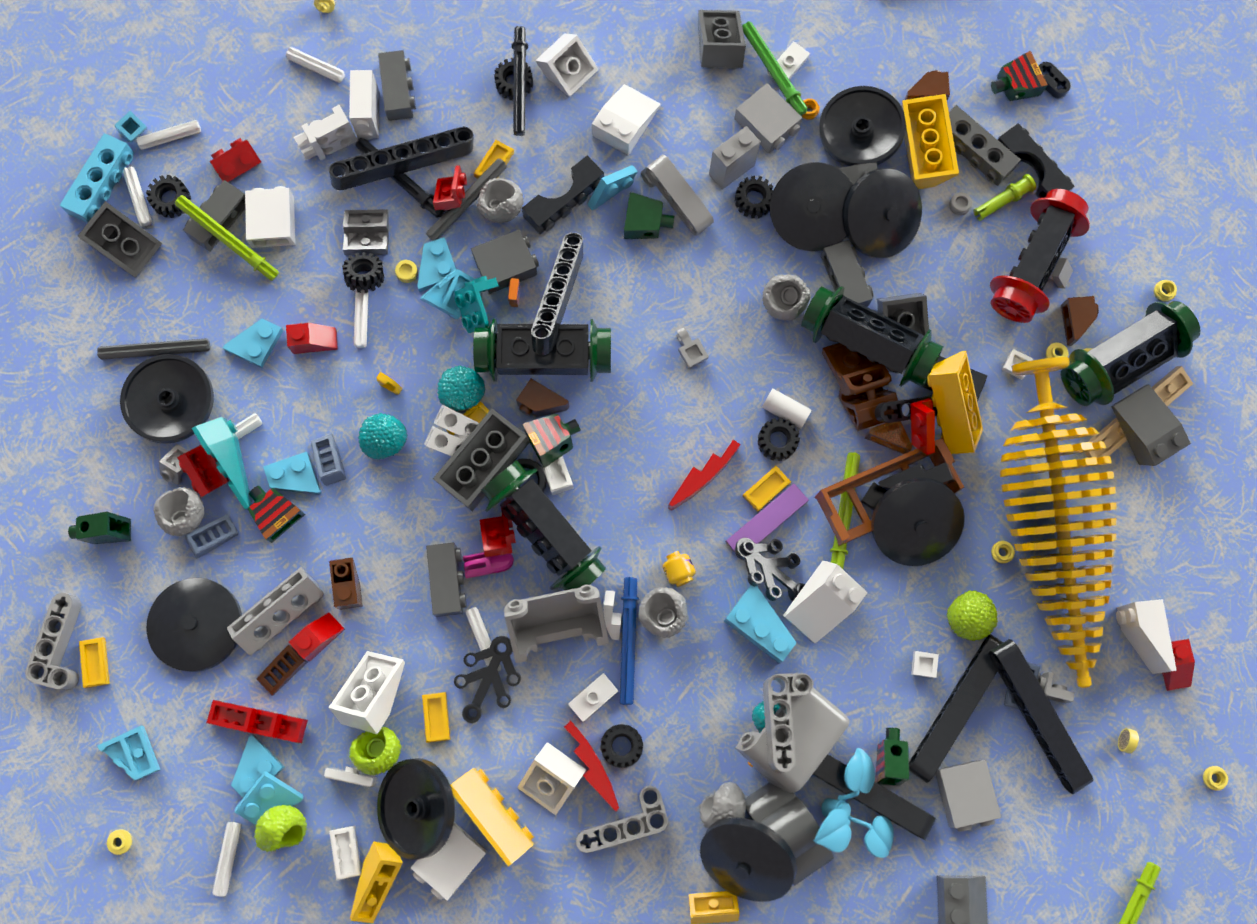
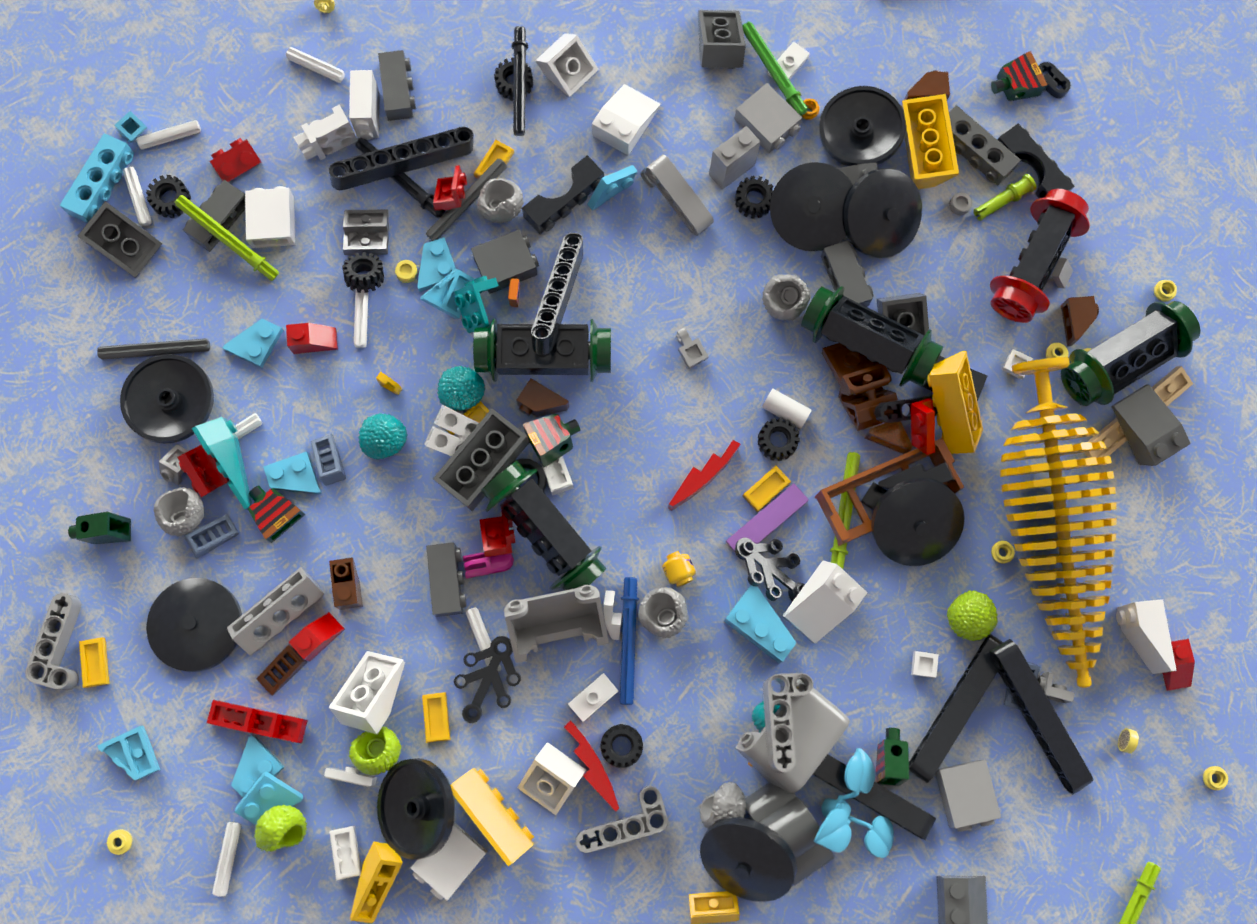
(645, 218): dark green torso -> none

